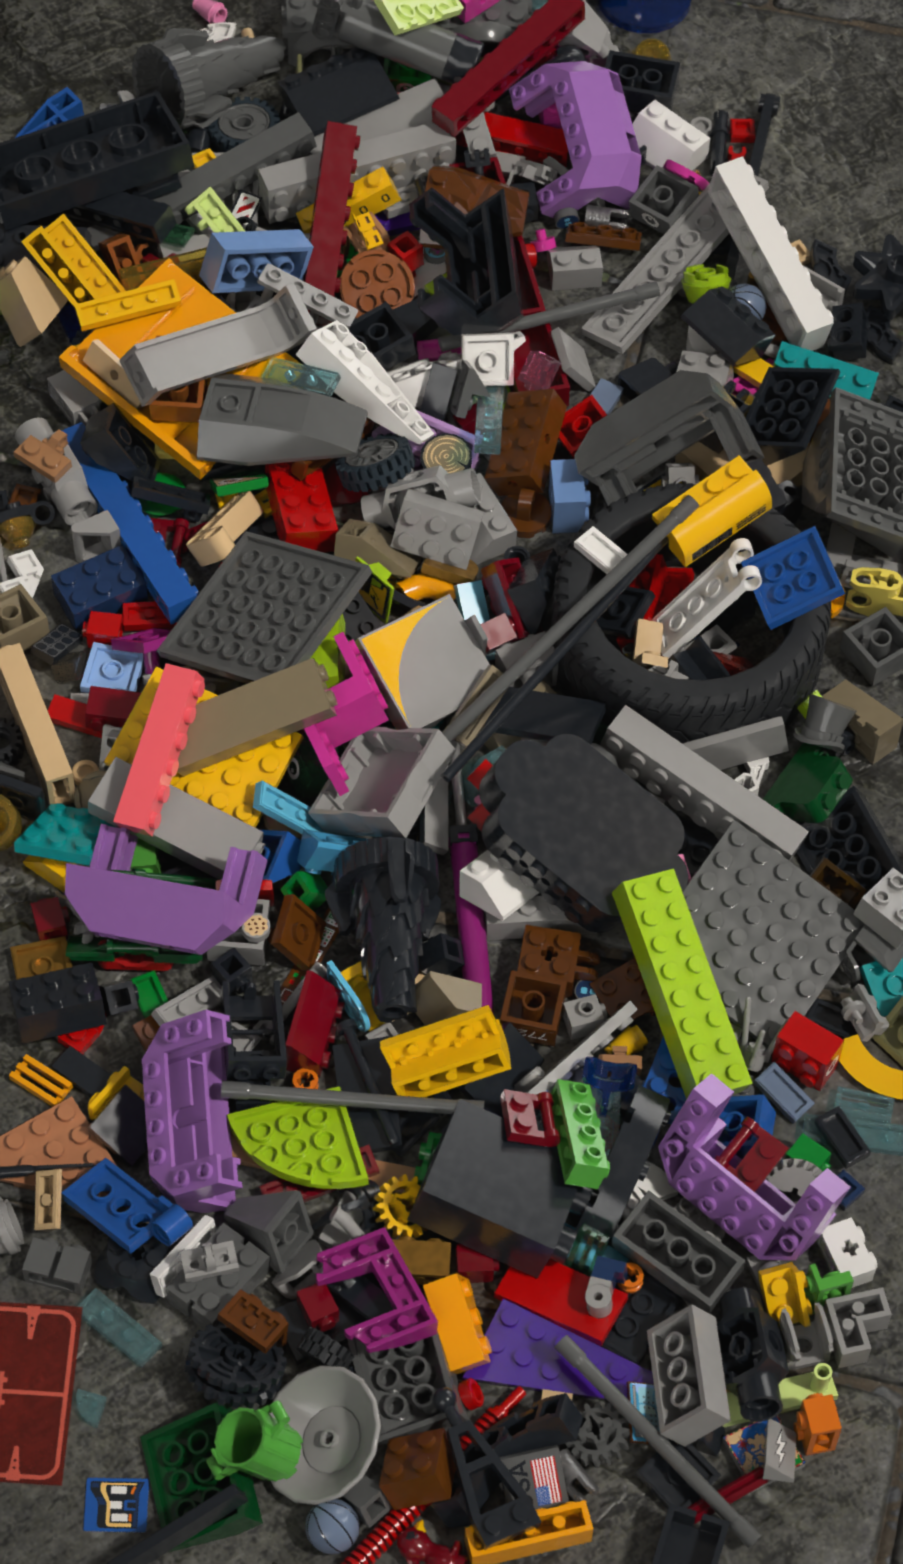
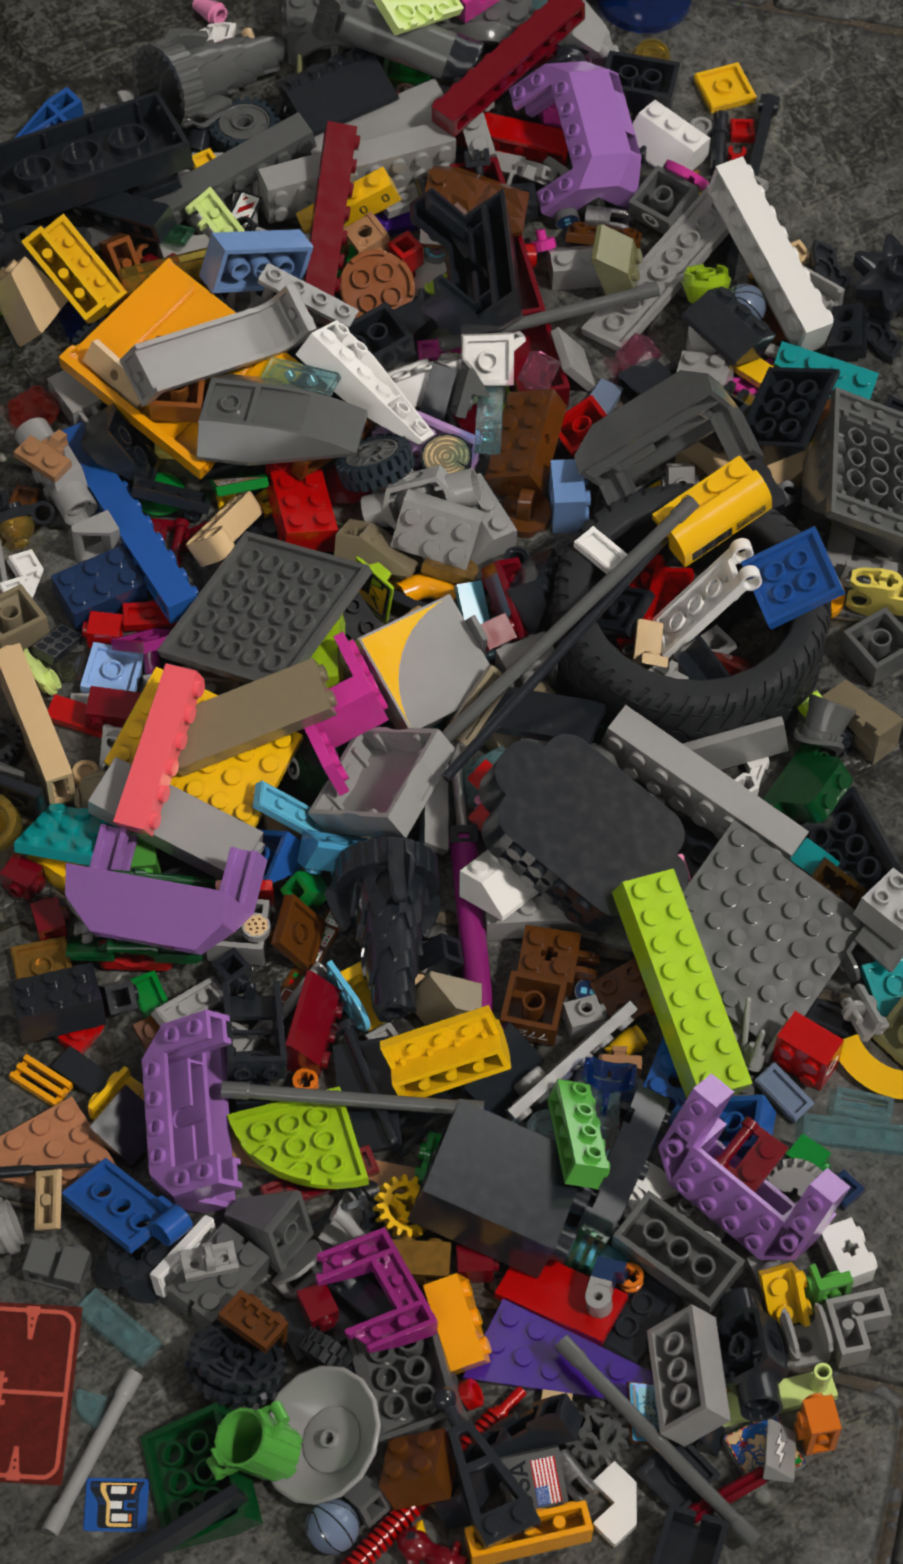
(23, 877): none -> dark red brick
(33, 404): none -> clear red dish
(43, 674): none -> yellowish green plate
(61, 1509): none -> light grey piece
(128, 305): yellow plate -> none
(366, 230): yellow piece -> none
(521, 1119): dark red plate -> none
(615, 260): none -> olive slope
(621, 1517): none -> white tile
(637, 350): none -> clear pink brick
(724, 87): none -> yellow tile
(810, 855): none -> teal panel
(842, 1137): black tile -> none

